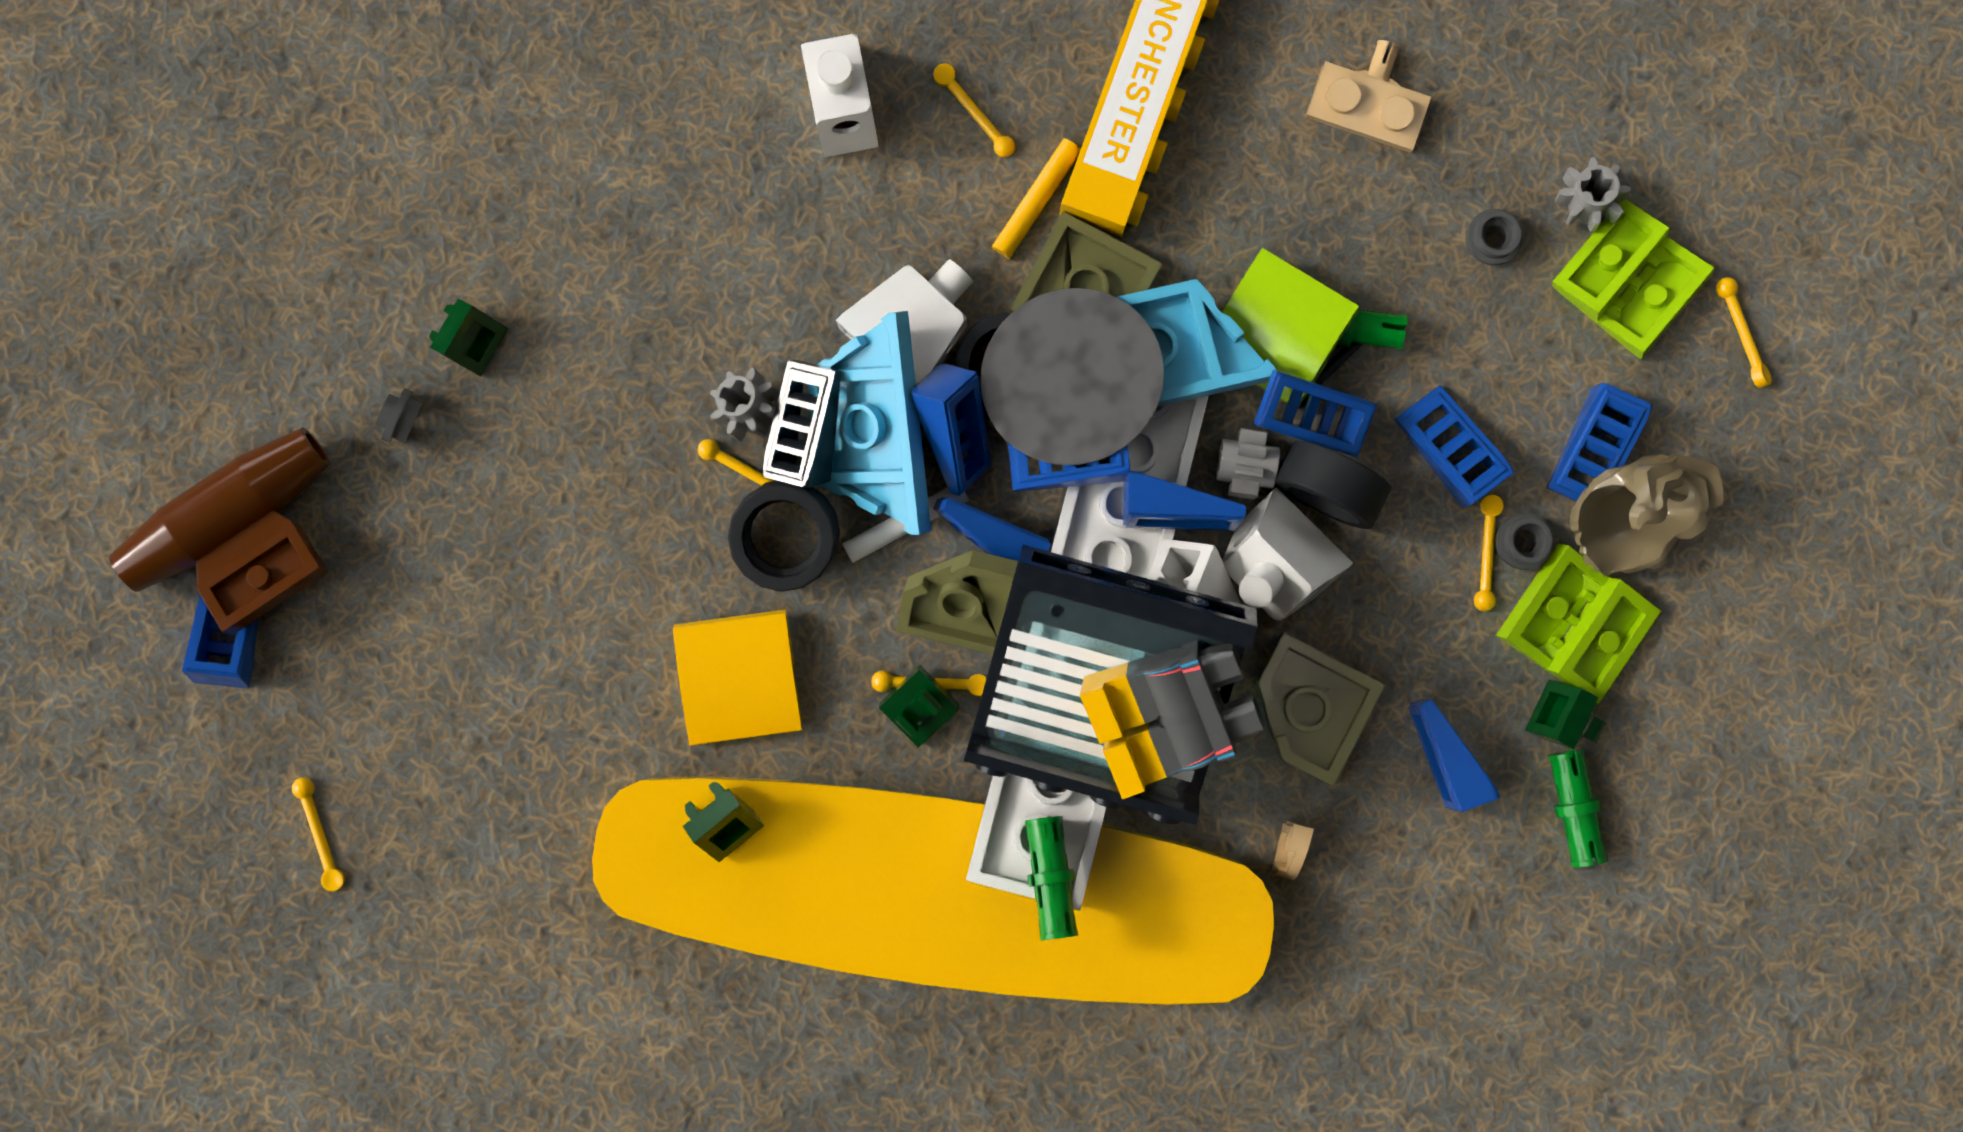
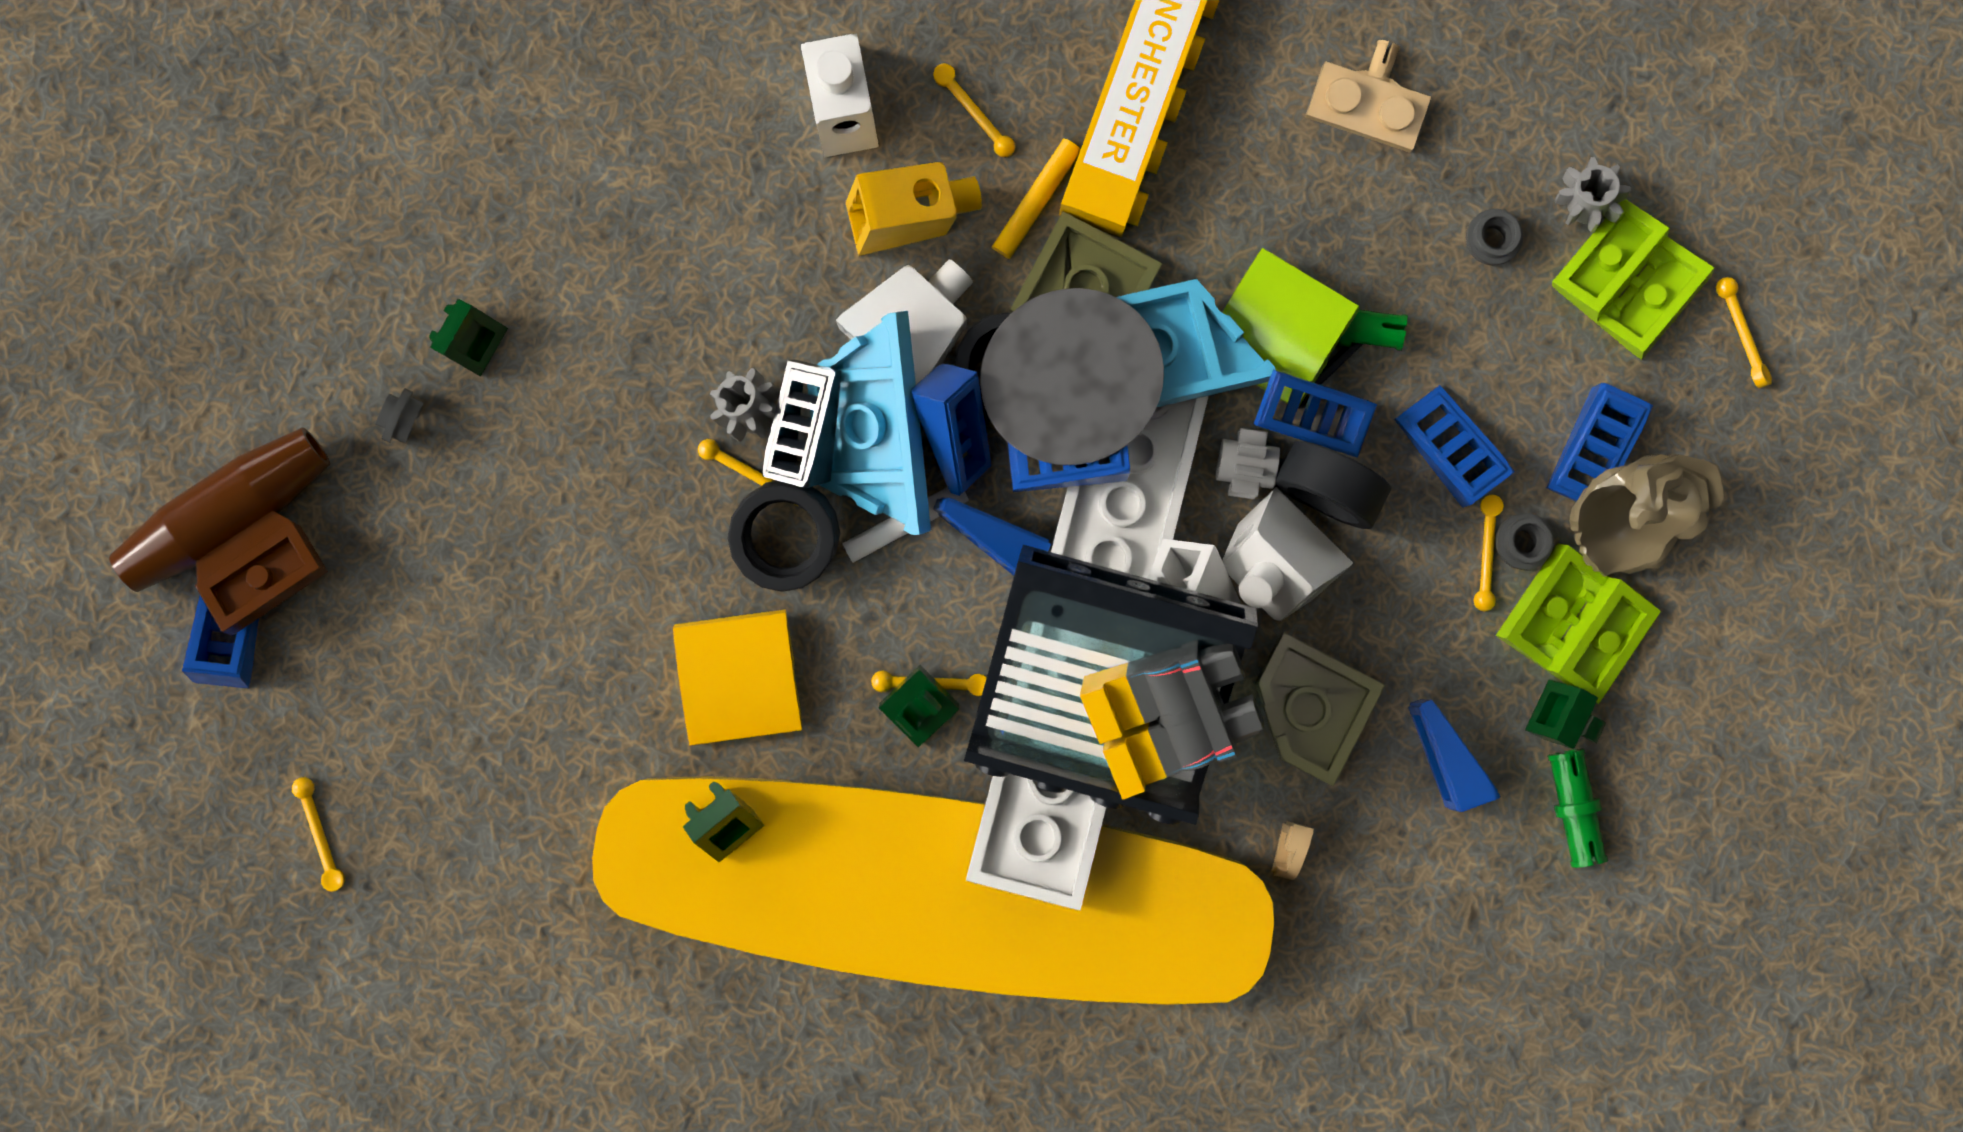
(888, 215): none -> yellow torso
(959, 601): olive plate -> none
(1051, 878): green pin -> none
(1166, 505): blue slope -> none

